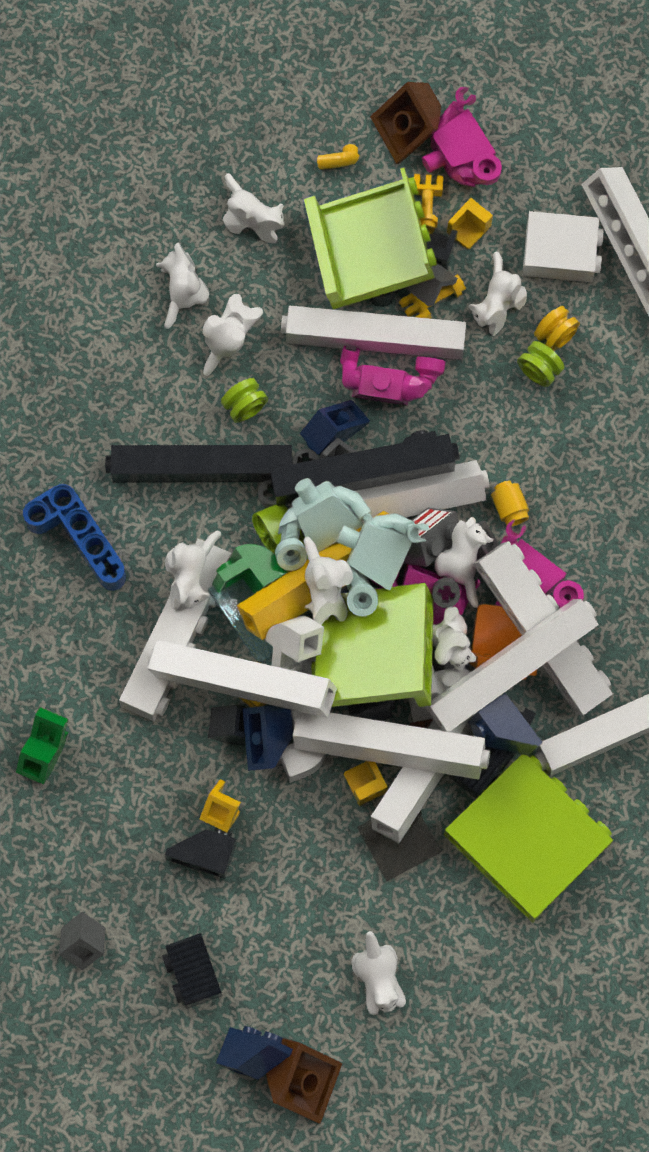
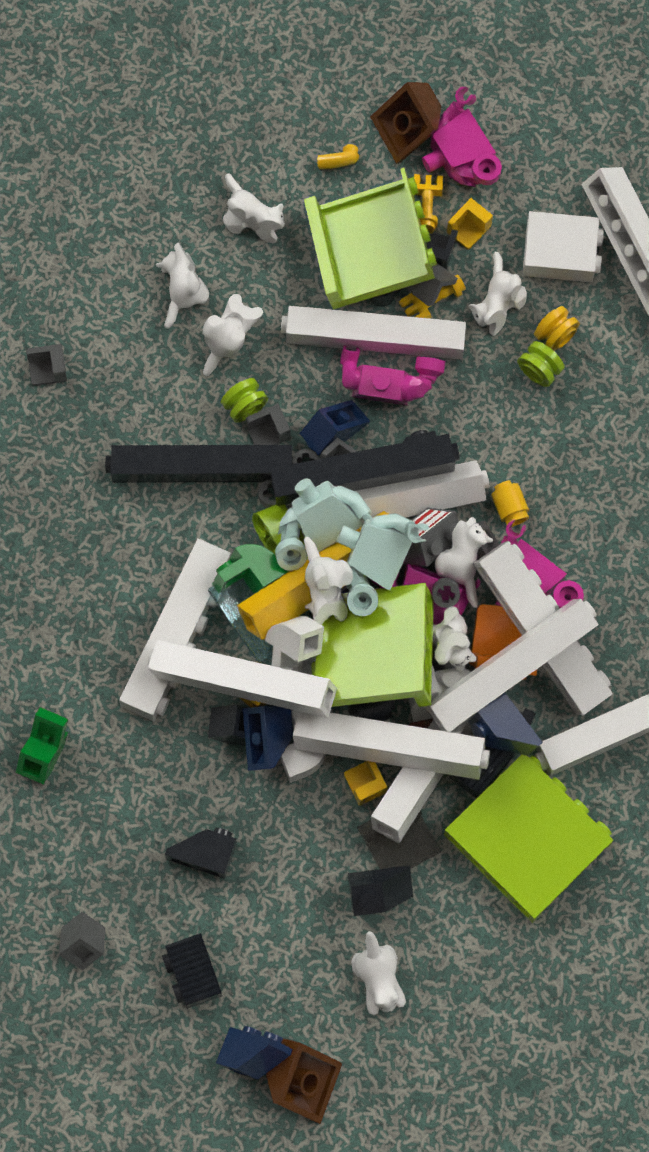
(46, 364): none -> dark grey panel
(82, 539): blue beam -> none
(186, 565): white animal -> none
(220, 809): yellow panel -> none
(268, 426): none -> dark grey panel
(379, 889): none -> black slope

